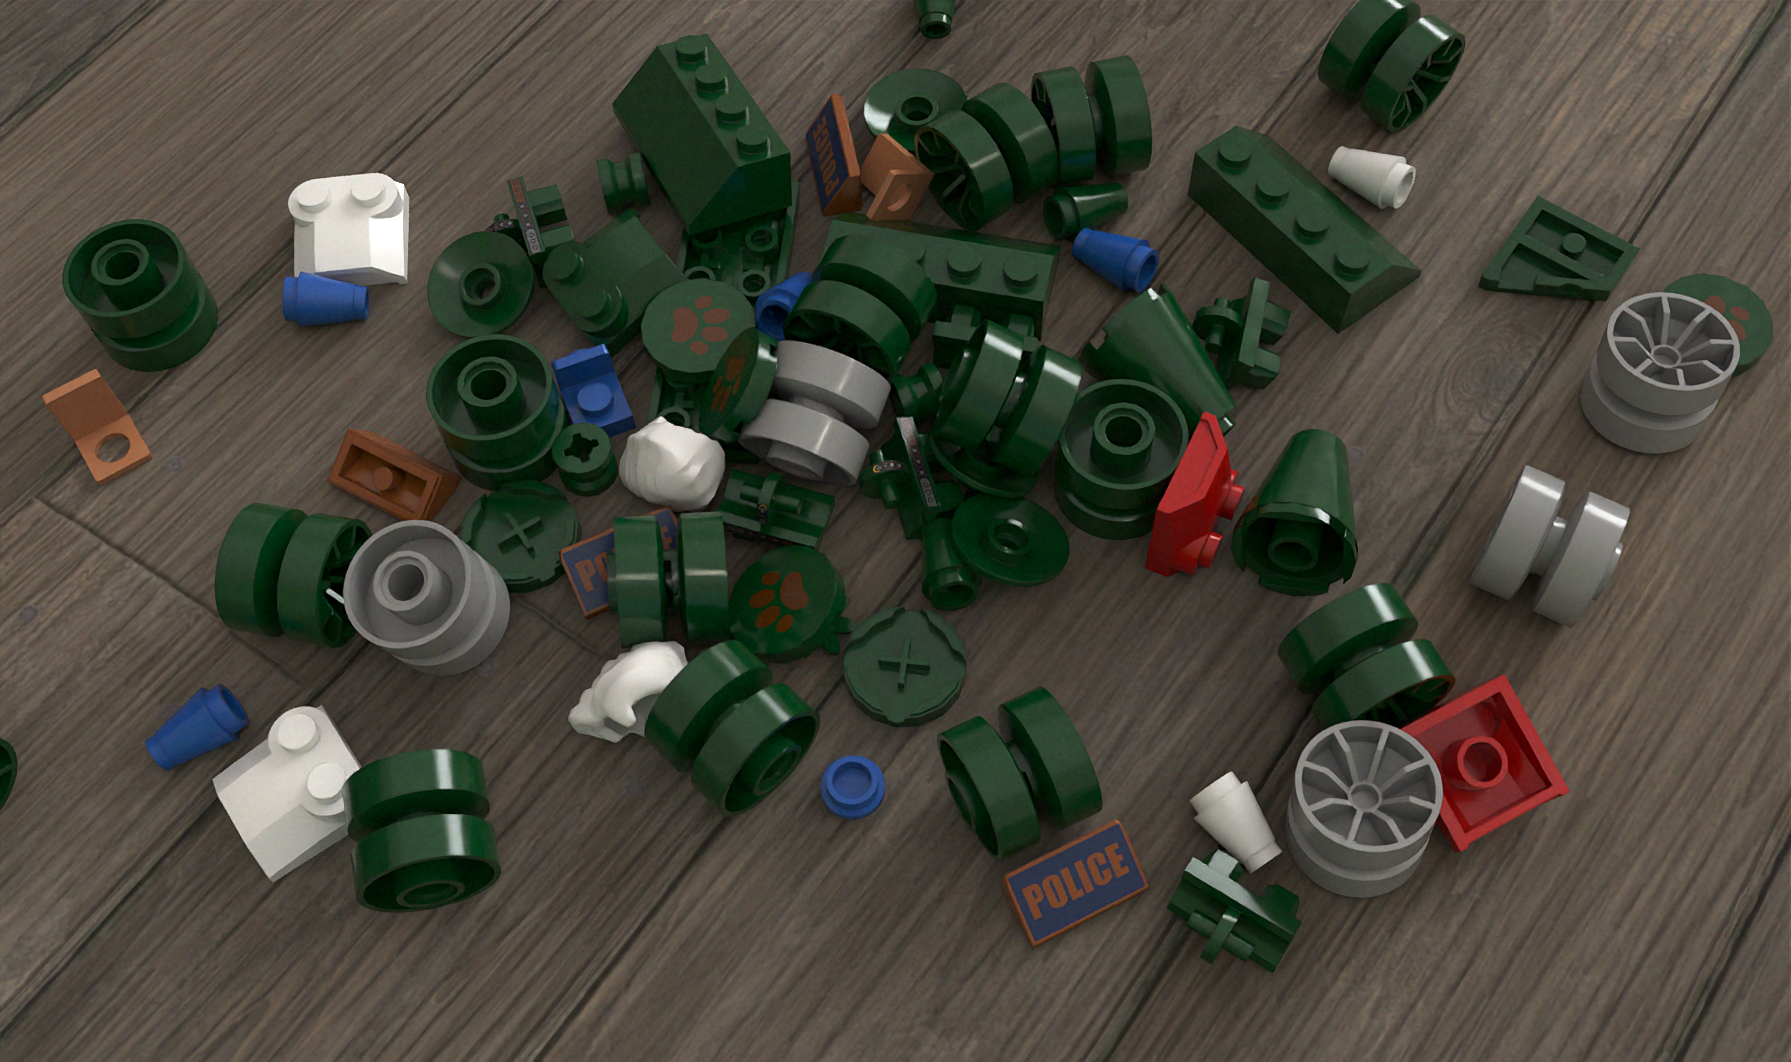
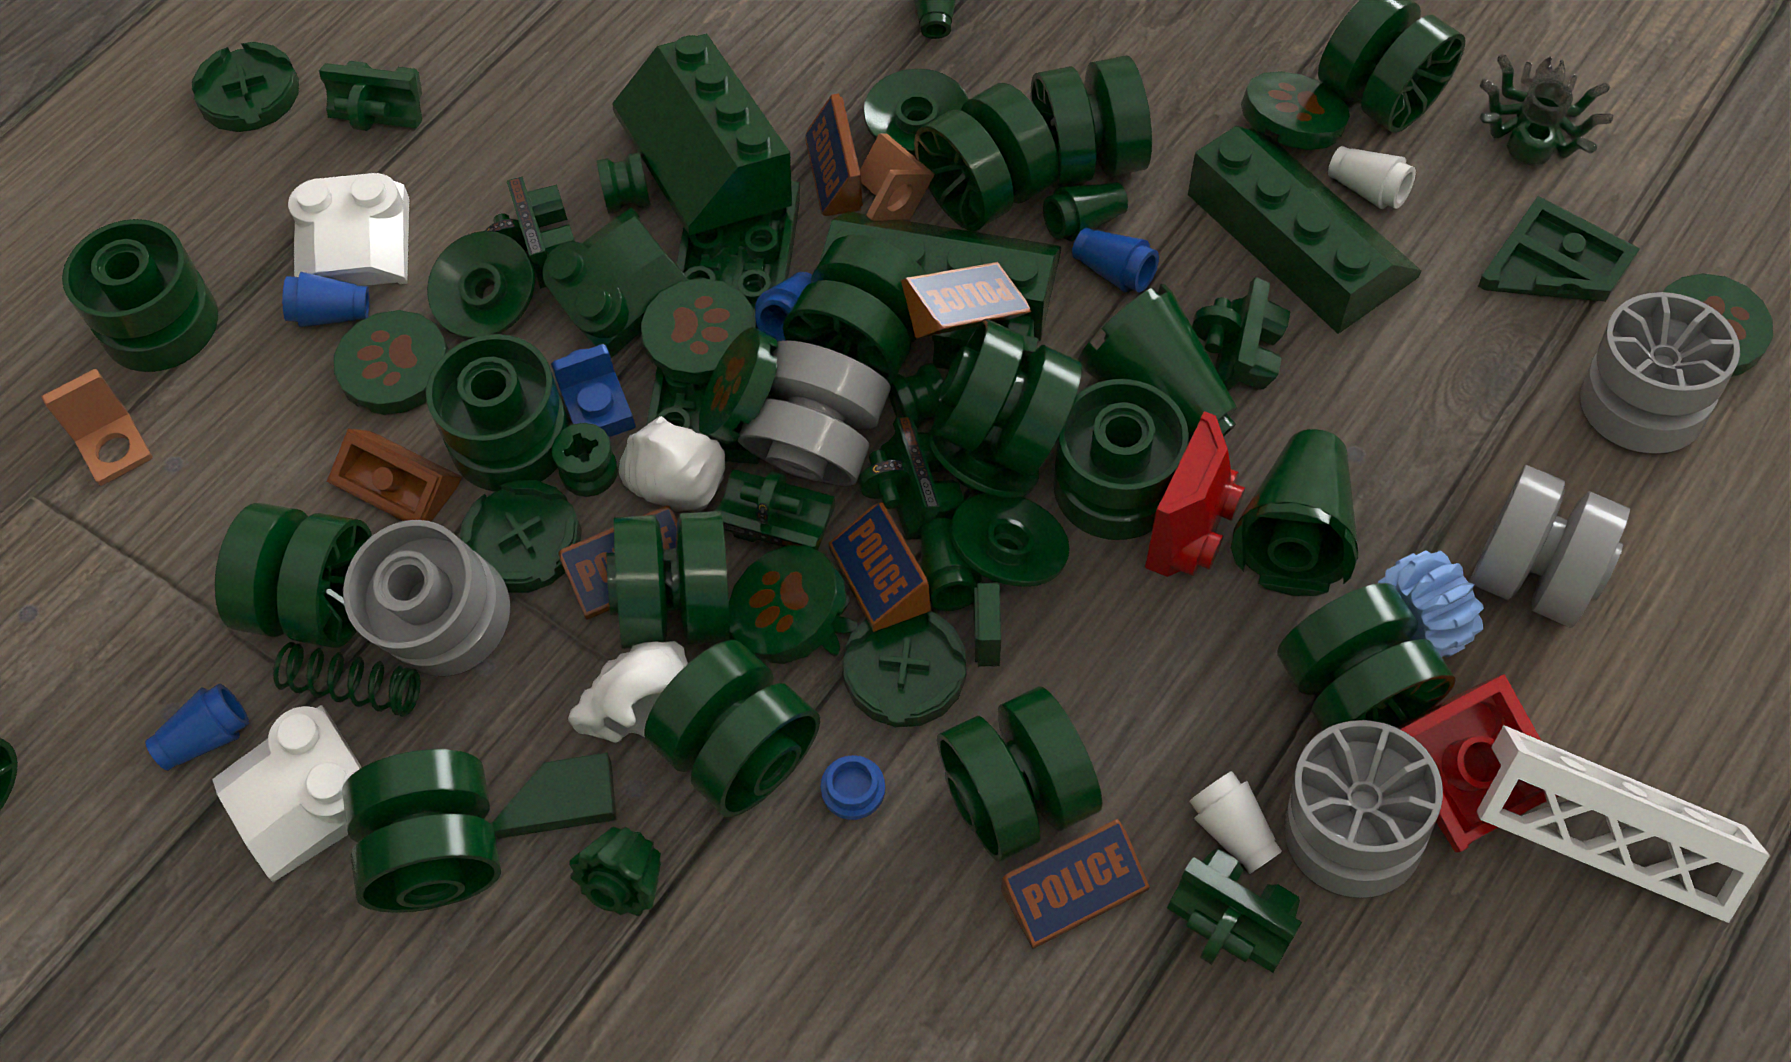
(245, 87): none -> dark green tile
(372, 95): none -> dark green hips
(388, 361): none -> dark green tile
(396, 686): none -> dark green piece
(561, 797): none -> dark green tile
(618, 871): none -> dark green piece
(881, 569): none -> slope
(961, 299): none -> slope
(987, 624): none -> dark green tile
(1296, 108): none -> dark green tile
(1438, 599): none -> light blue gear
(1541, 112): none -> animal
(1628, 801): none -> white fence

